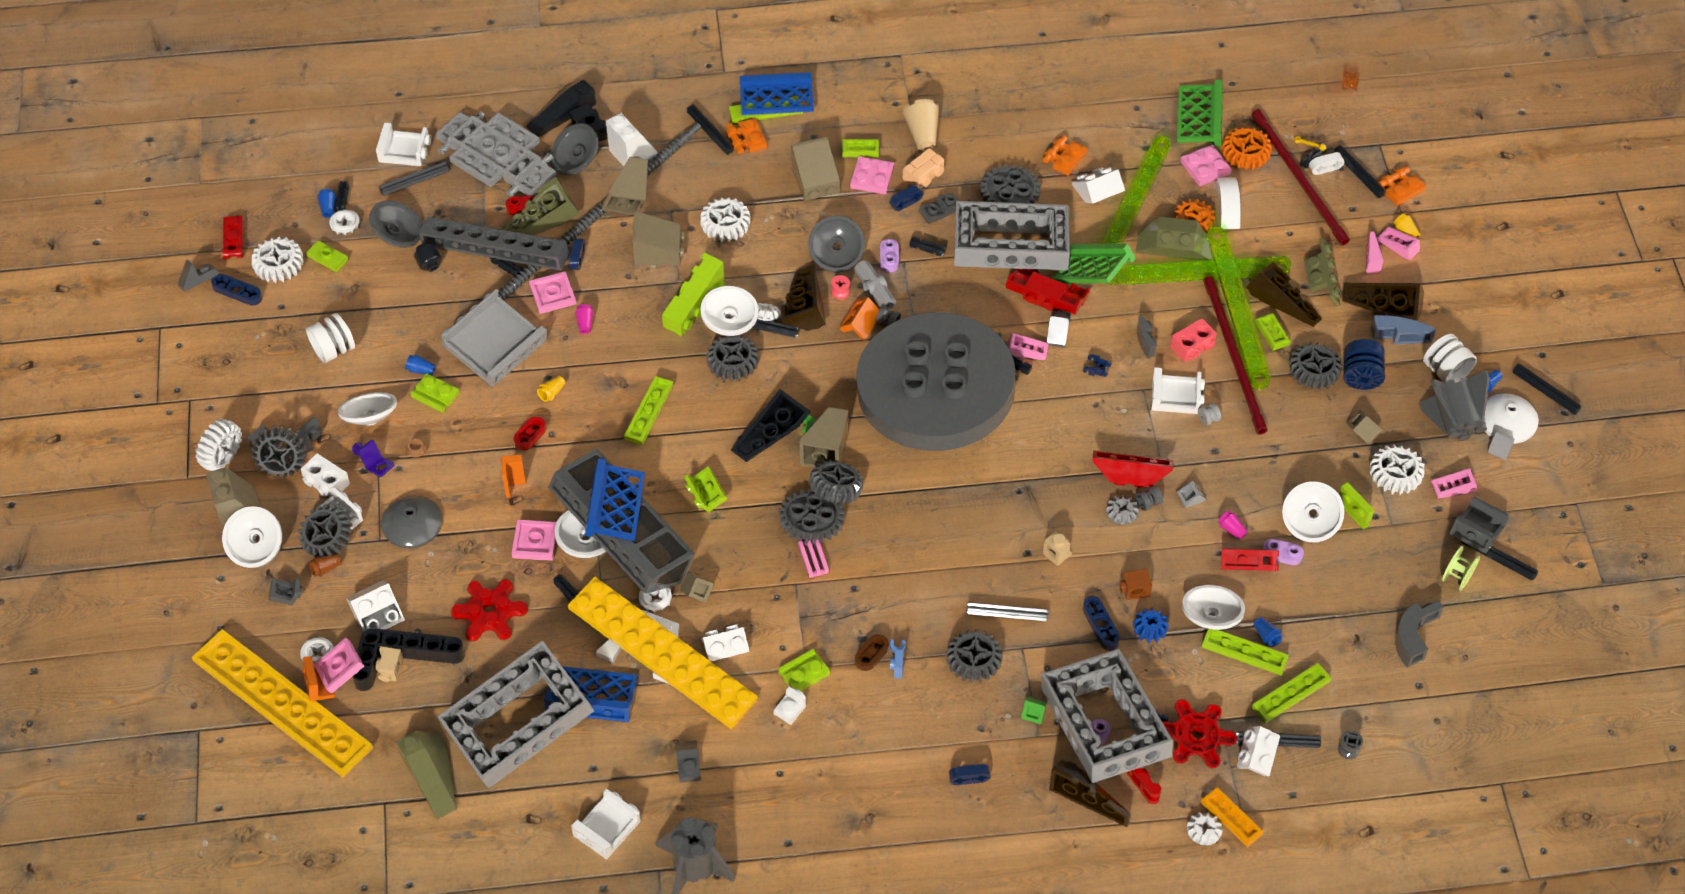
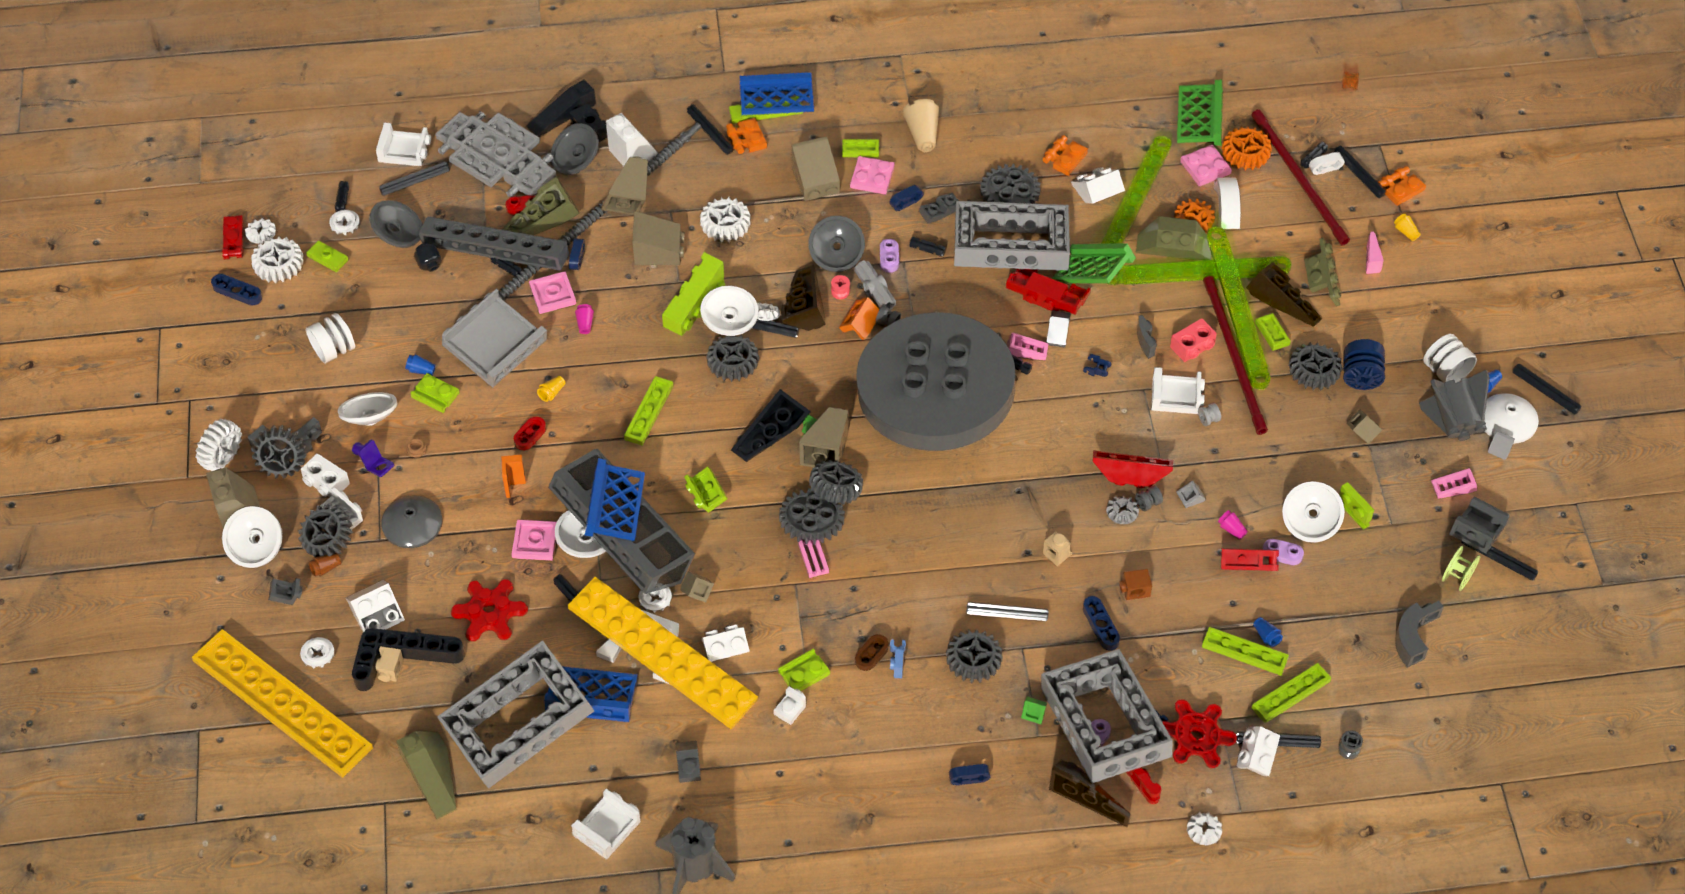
(191, 278): dark grey slope -> none
(266, 233): none -> white gear
(314, 684): orange panel -> none
(327, 202): blue cone -> none
(338, 665): bright pink plate -> none
(923, 169): light nougat brick -> none
(1150, 625): blue gear -> none
(1213, 607): white dish -> none
(1232, 817): light orange plate -> none
(1297, 139): yellow hinge -> none
(1387, 299): dark brown wedge -> none
(1394, 475): white gear -> none
(1401, 330): sand blue slope -> none
(1408, 250): bright pink slope -> none

